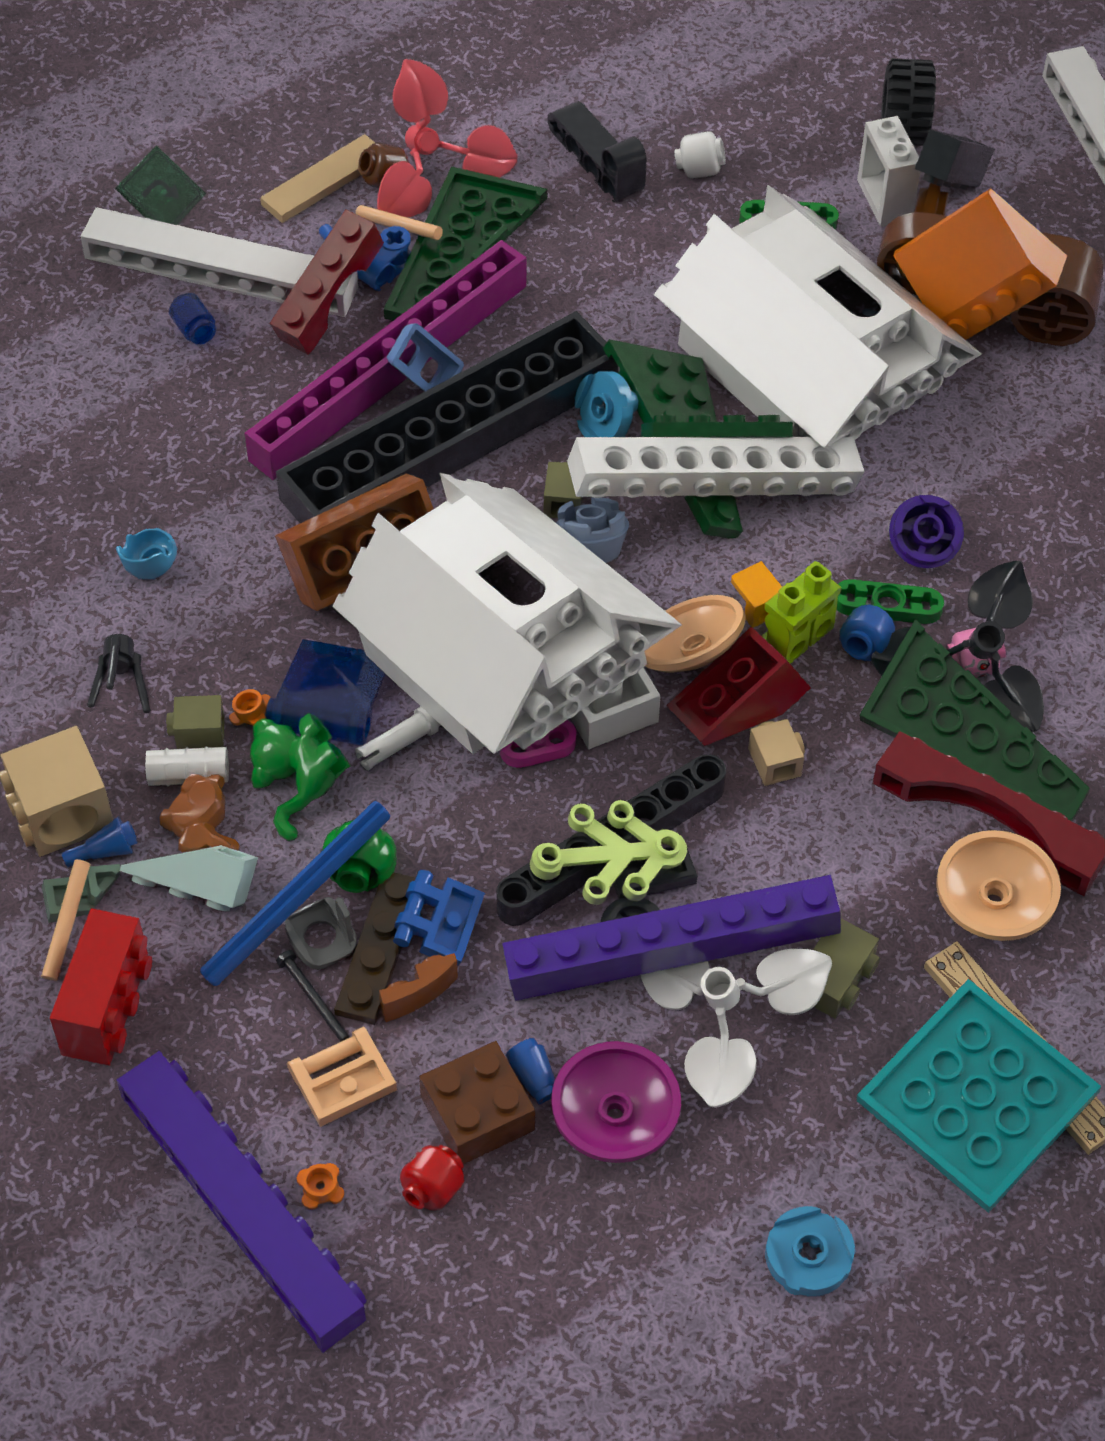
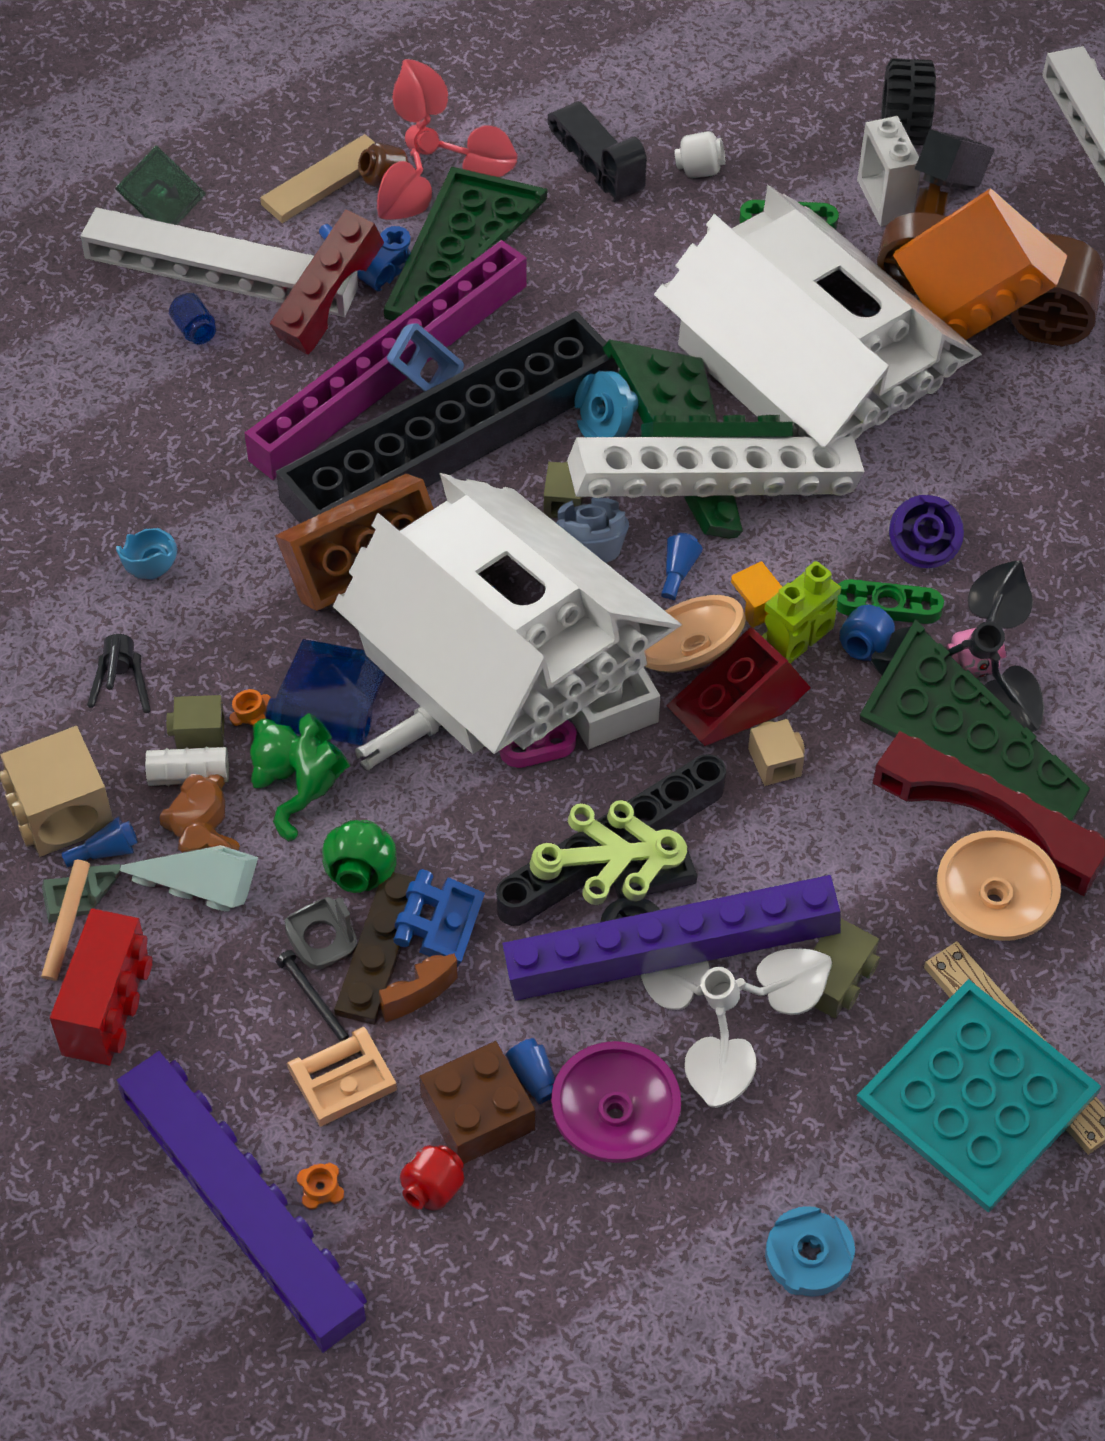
(295, 893): blue axle -> none
(390, 219): light nougat bar -> none
(681, 555): none -> blue cone

